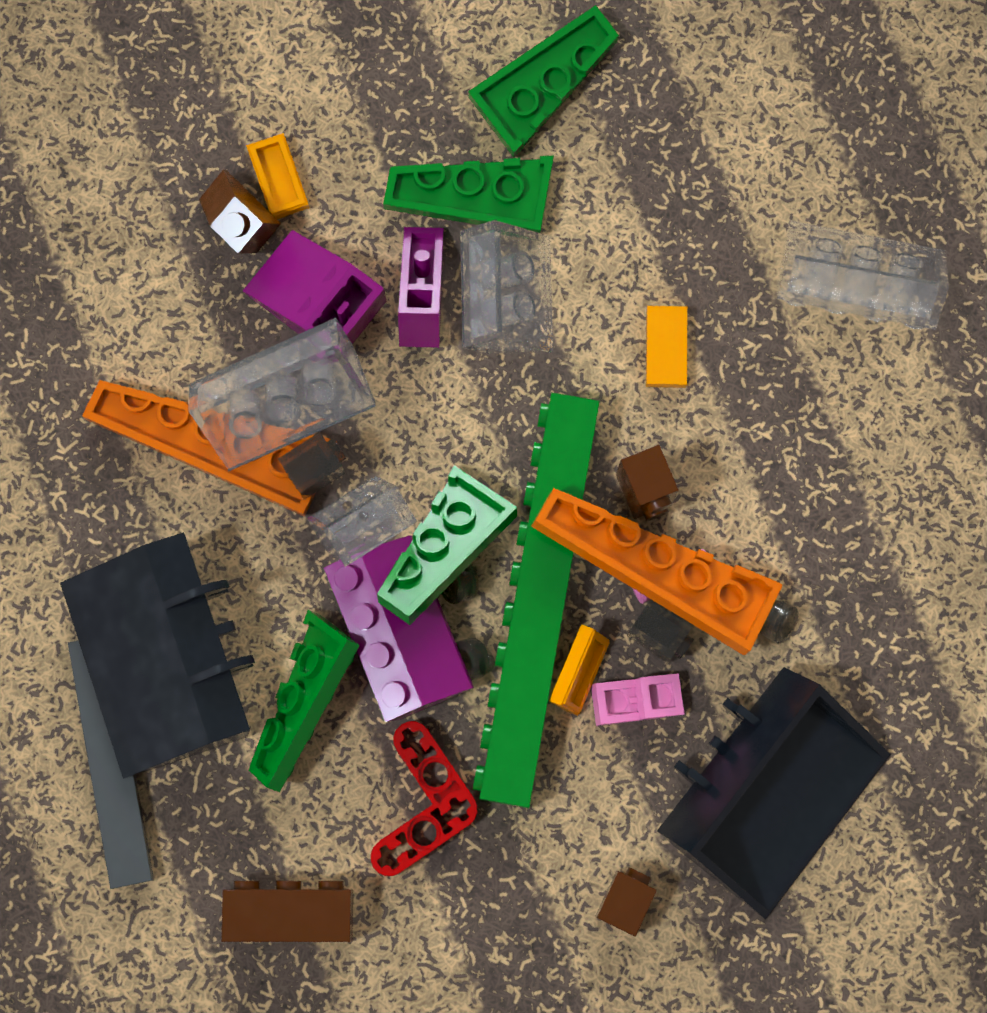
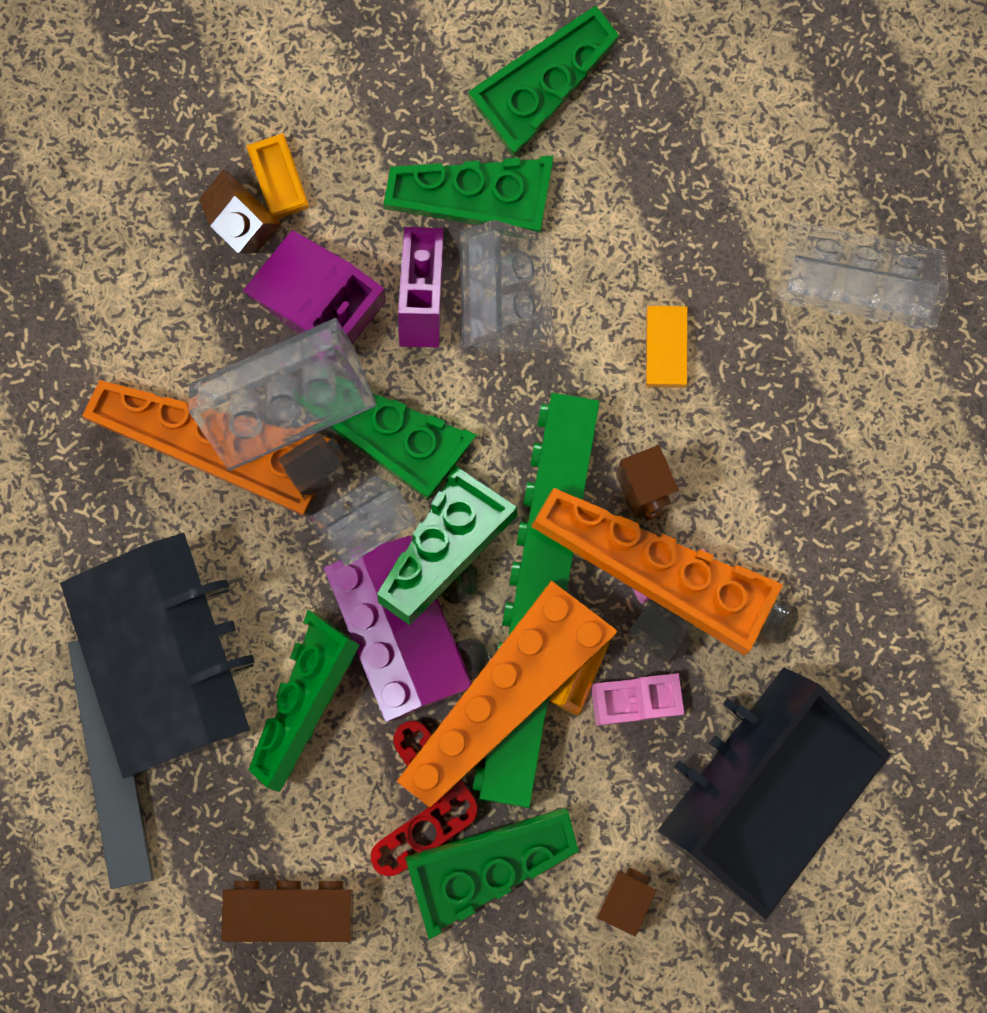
(407, 443): none -> green wing
(474, 870): none -> green wing
(529, 667): none -> orange wing

